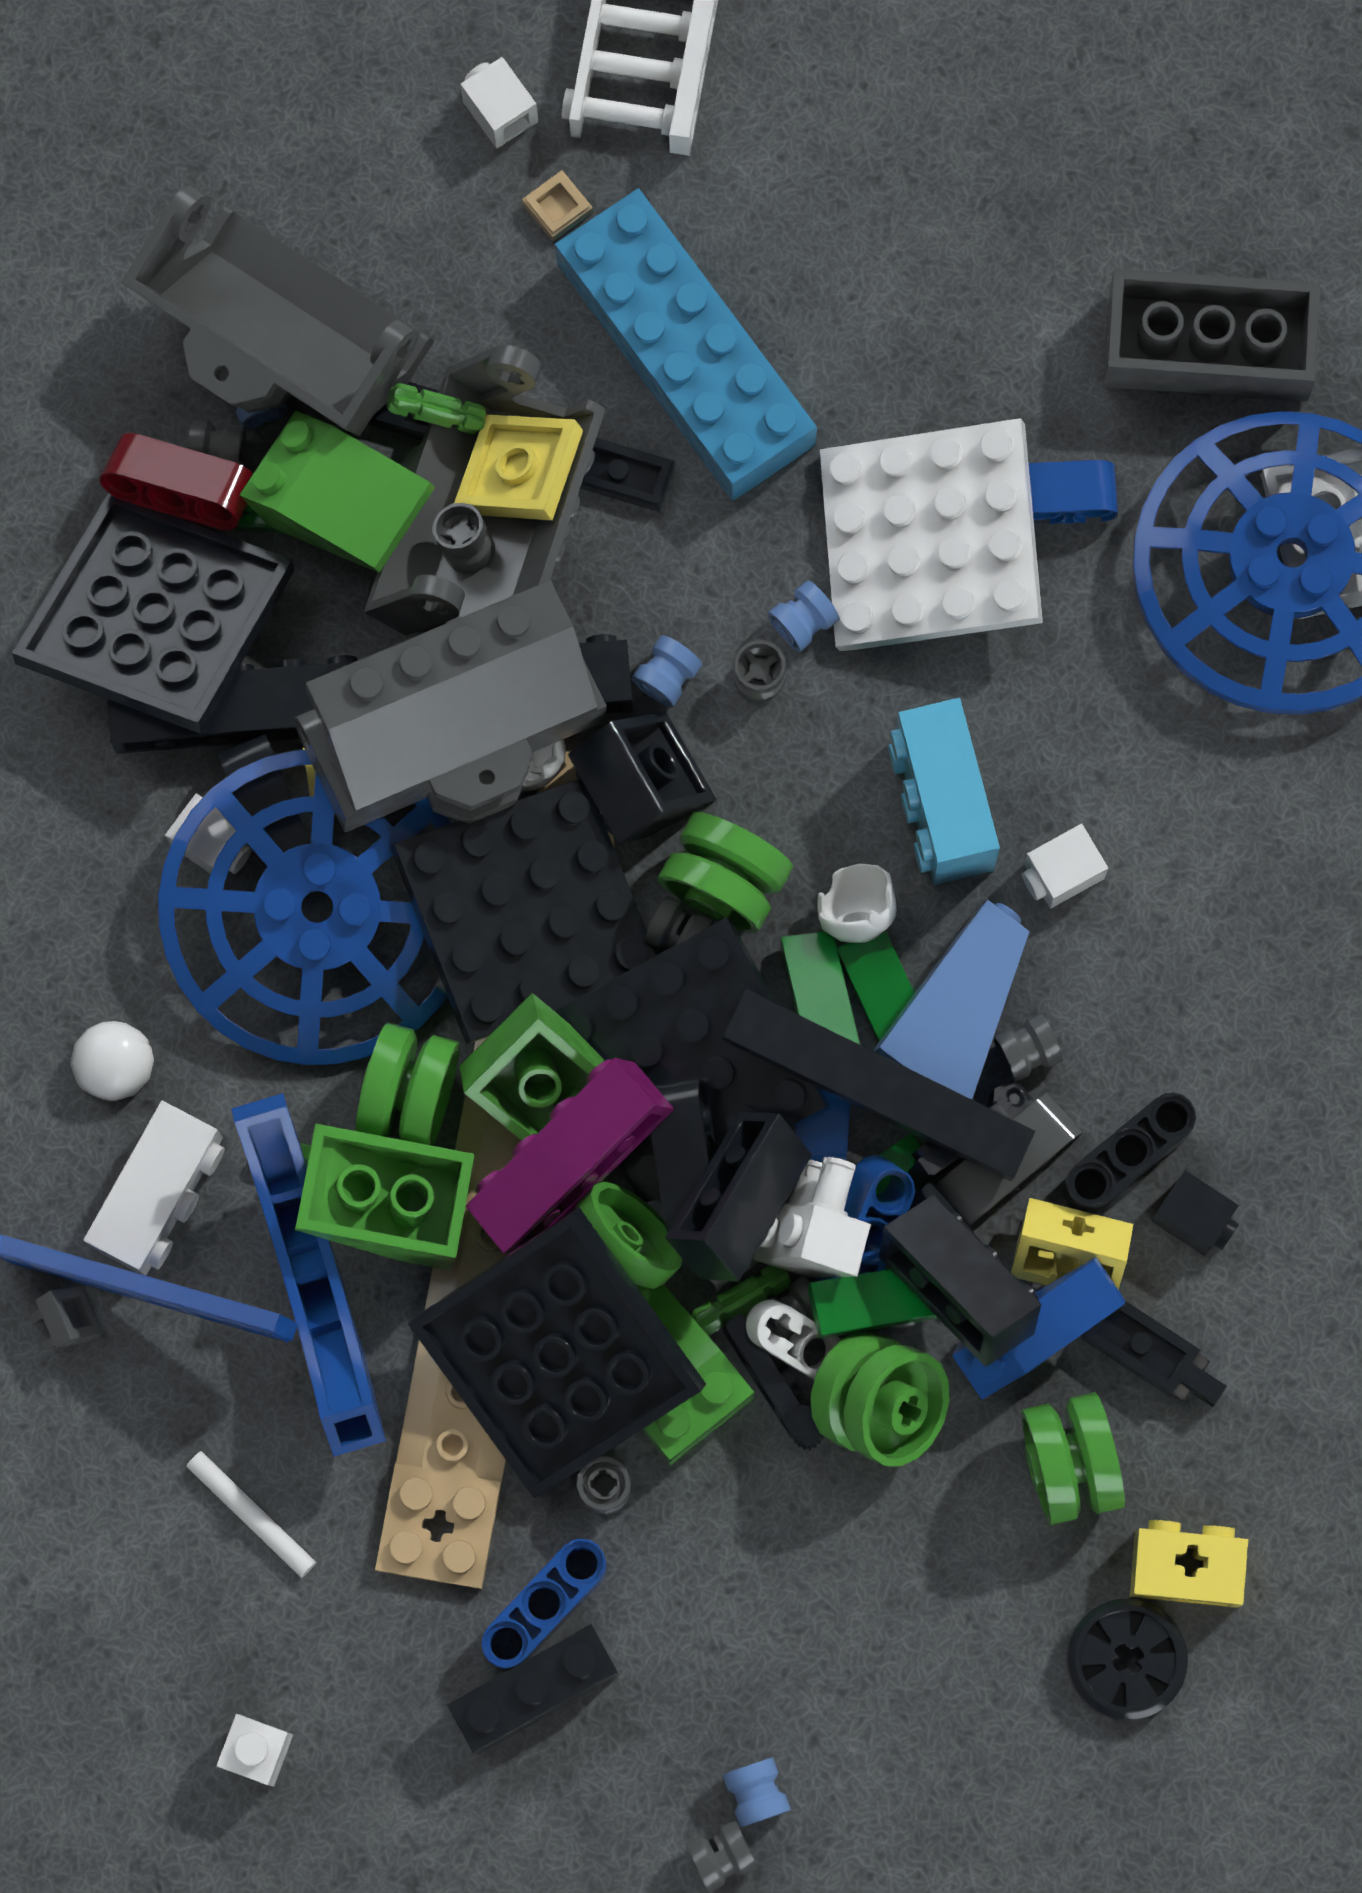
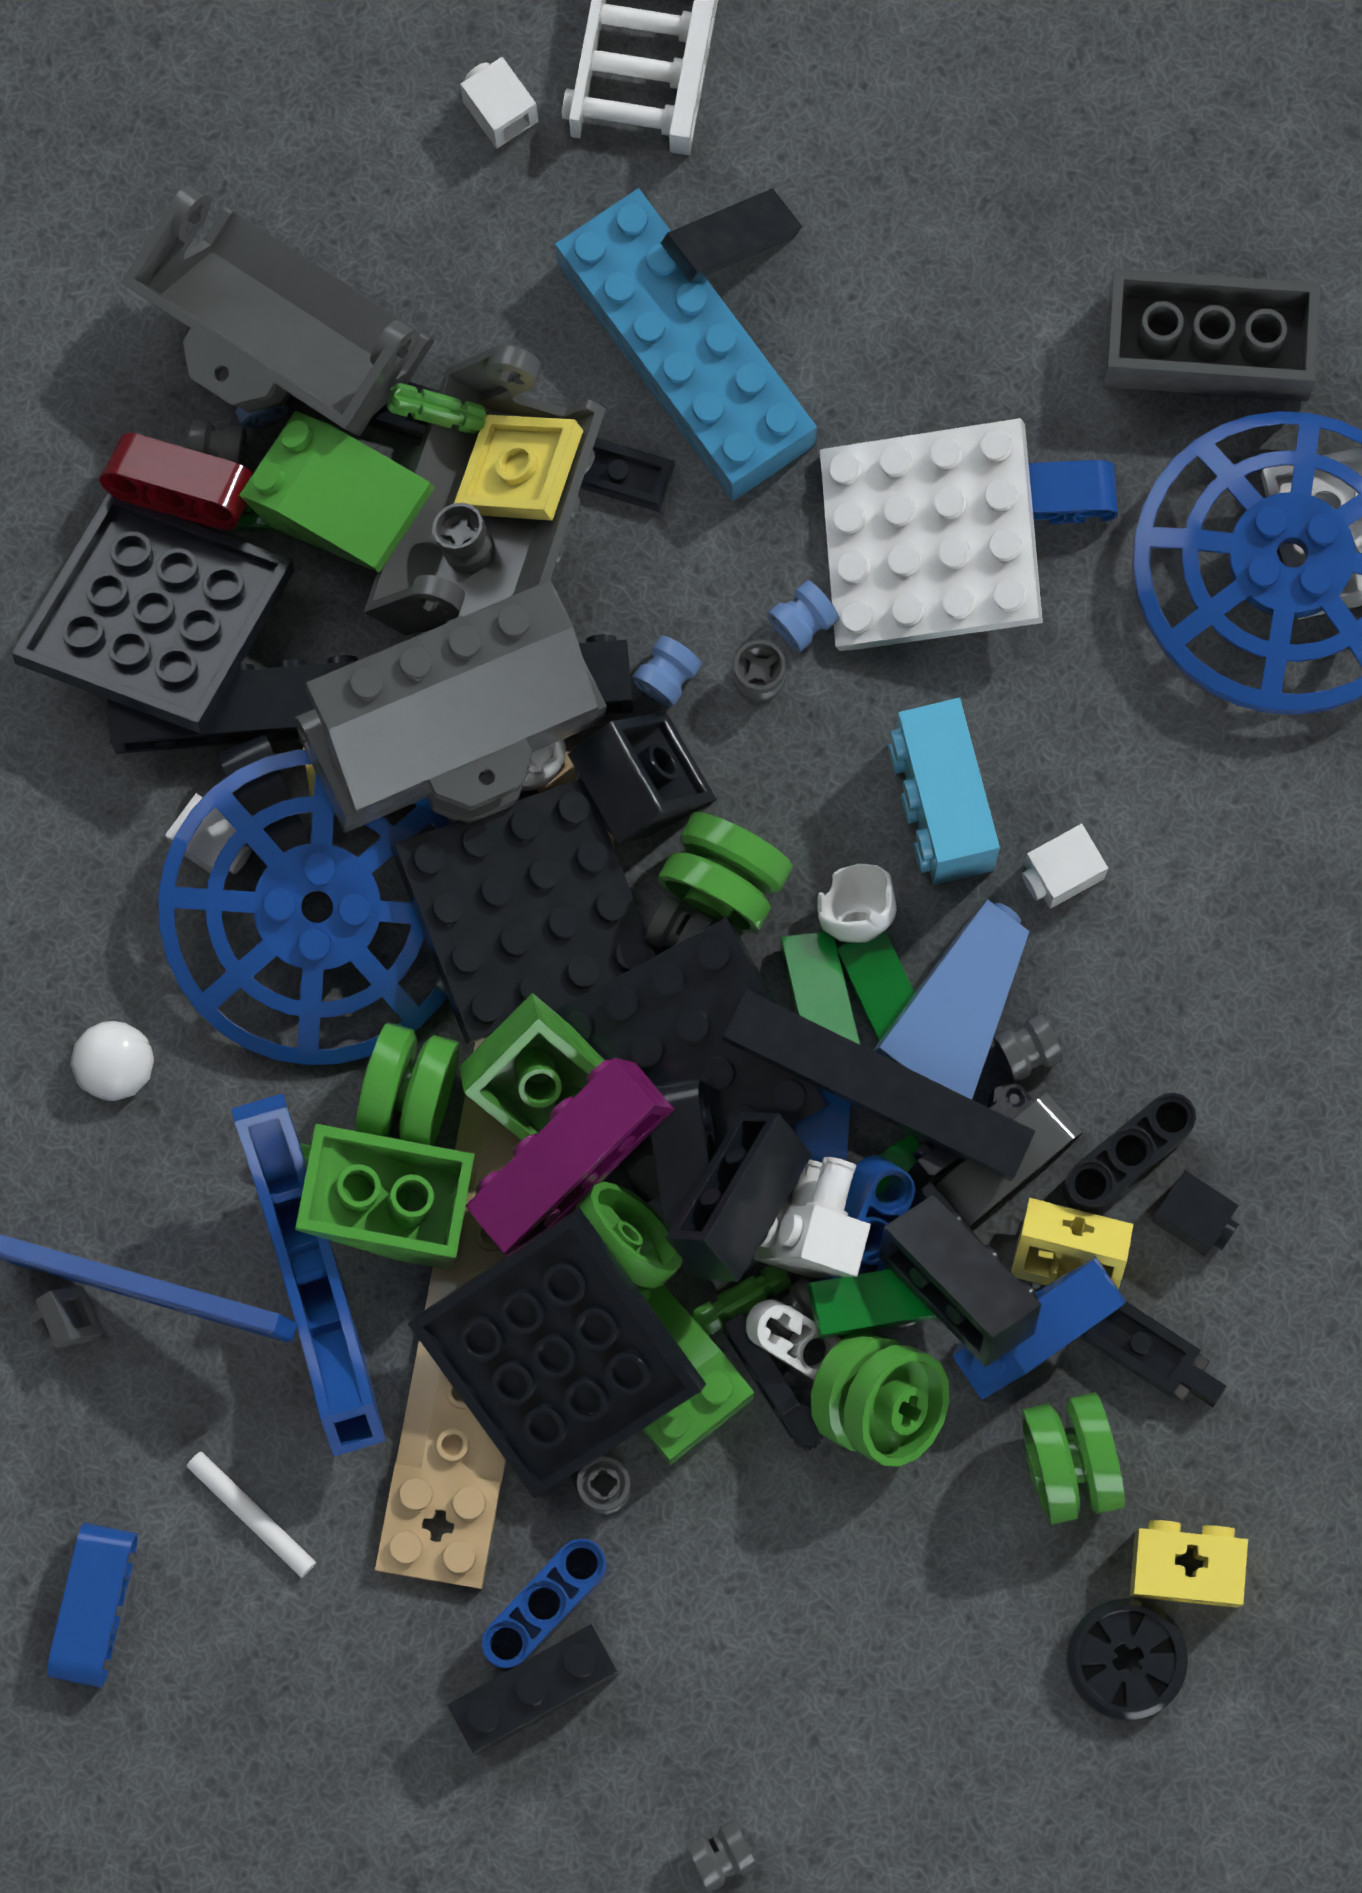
(89, 1605): none -> blue beam
(155, 1189): white brick -> none
(254, 1750): white brick -> none
(557, 206): tan tile -> none
(731, 235): none -> black tile
(756, 1792): medium blue wheel -> none

